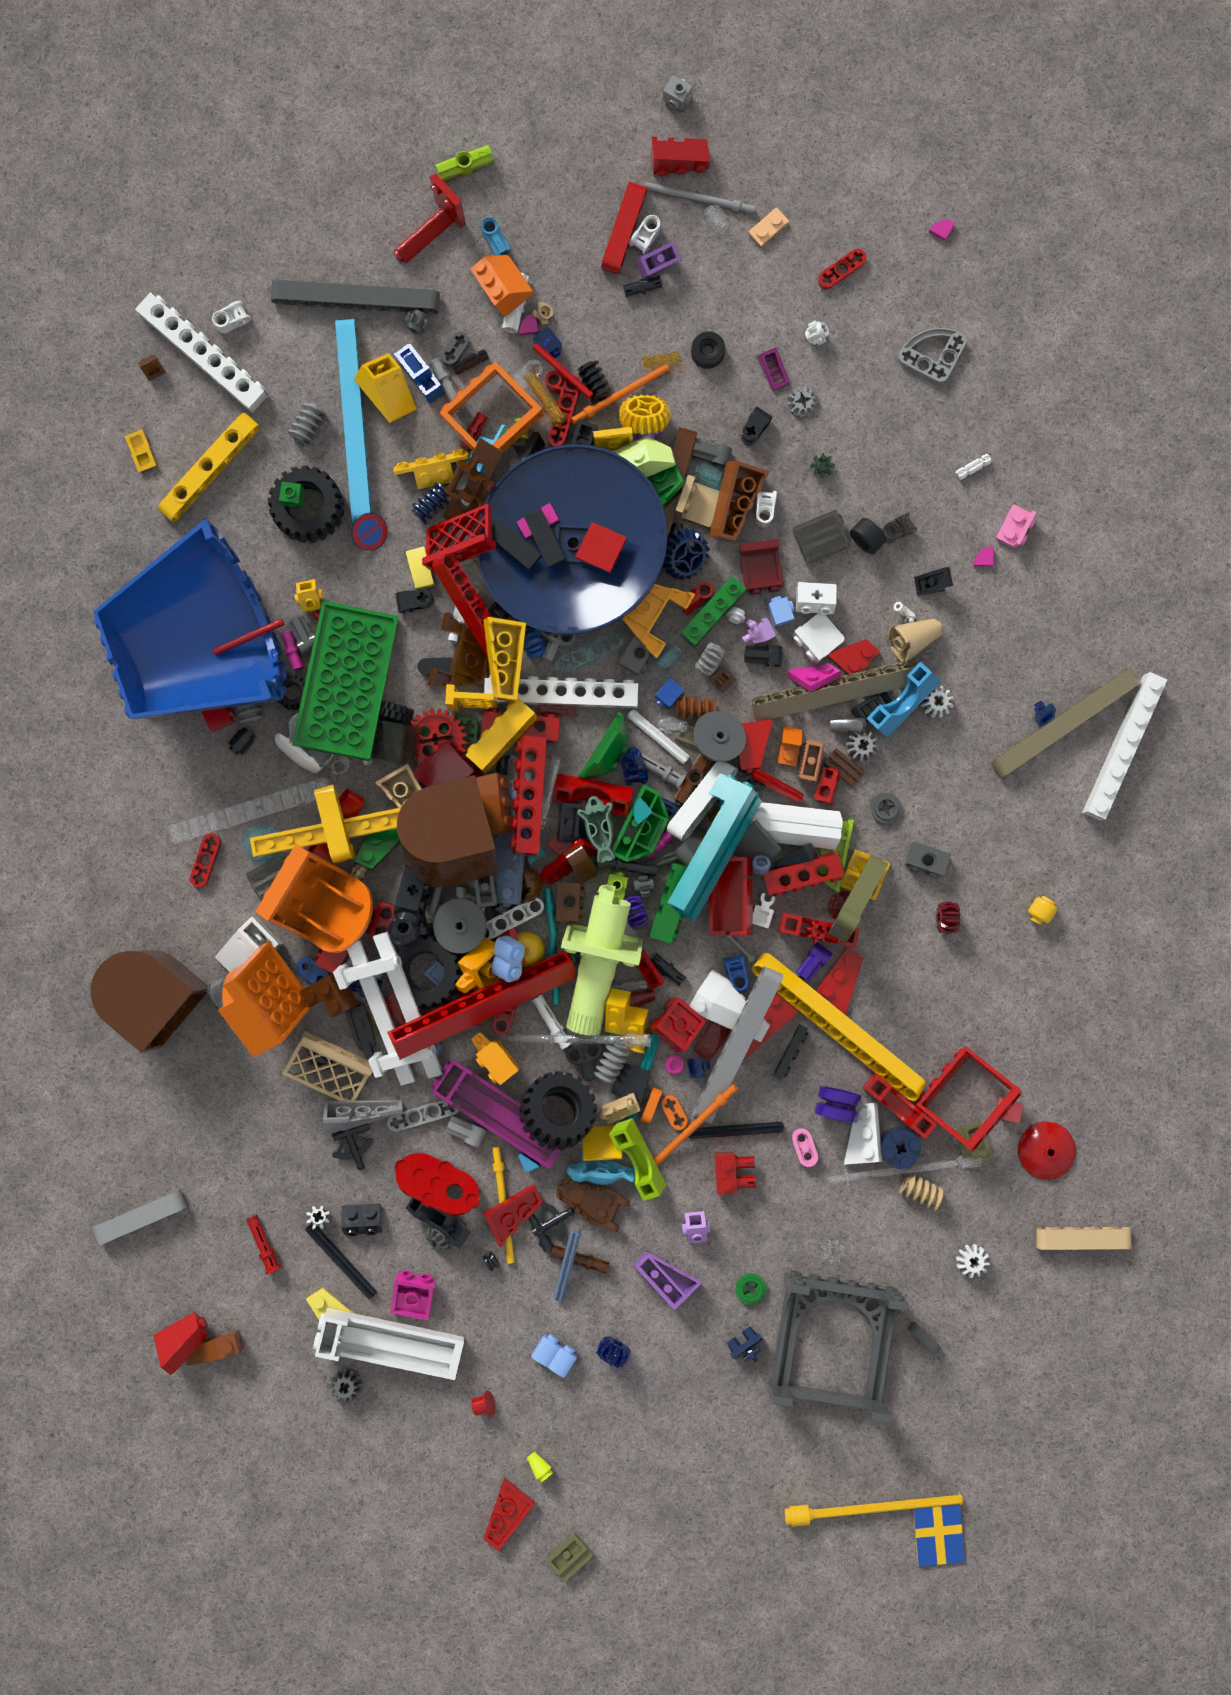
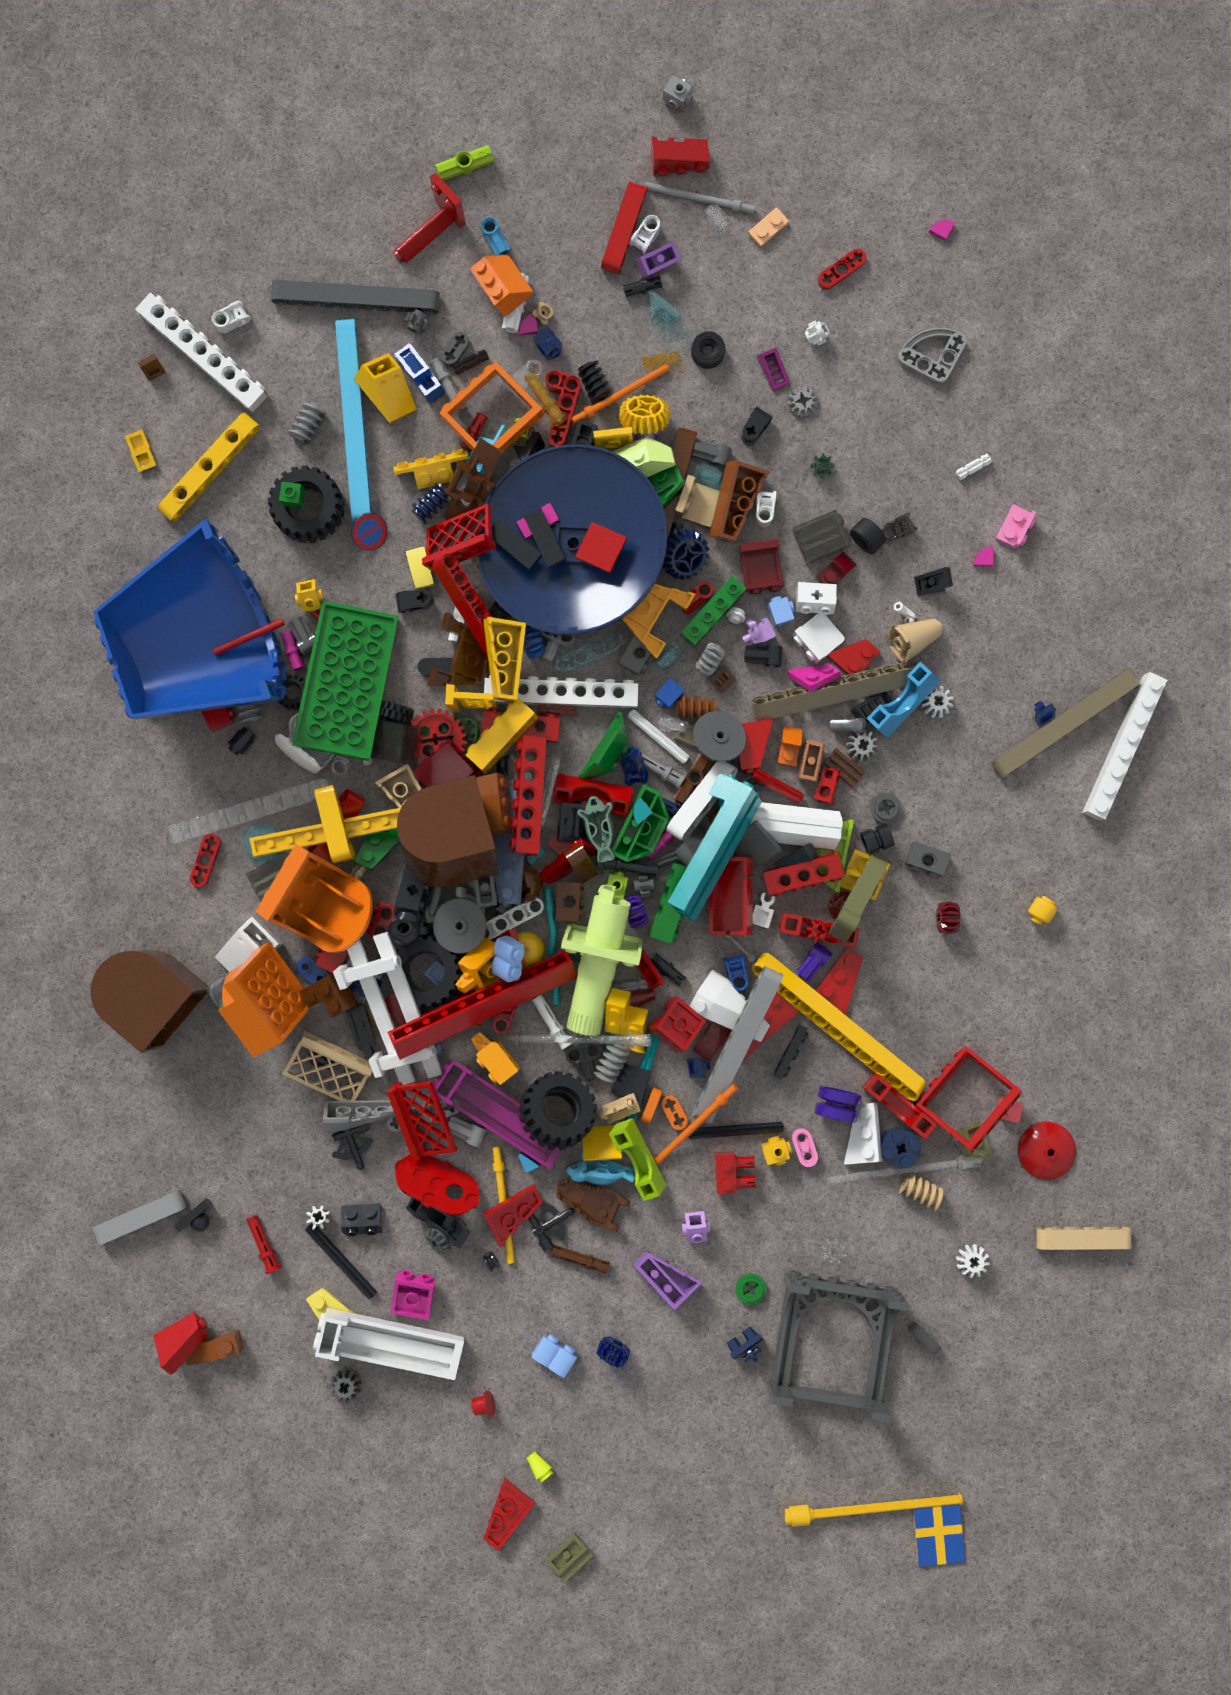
(197, 1219): none -> black tile
(409, 1121): none -> red fence
(563, 371): red bar -> none
(567, 1265): sand blue axle -> none
(660, 306): none -> clear light blue slope
(674, 1064): dark pink plate -> none
(761, 864): sand blue tile -> none
(769, 1151): none -> yellow brick
(836, 569): none -> dark red slope
(877, 839): none -> black wheel

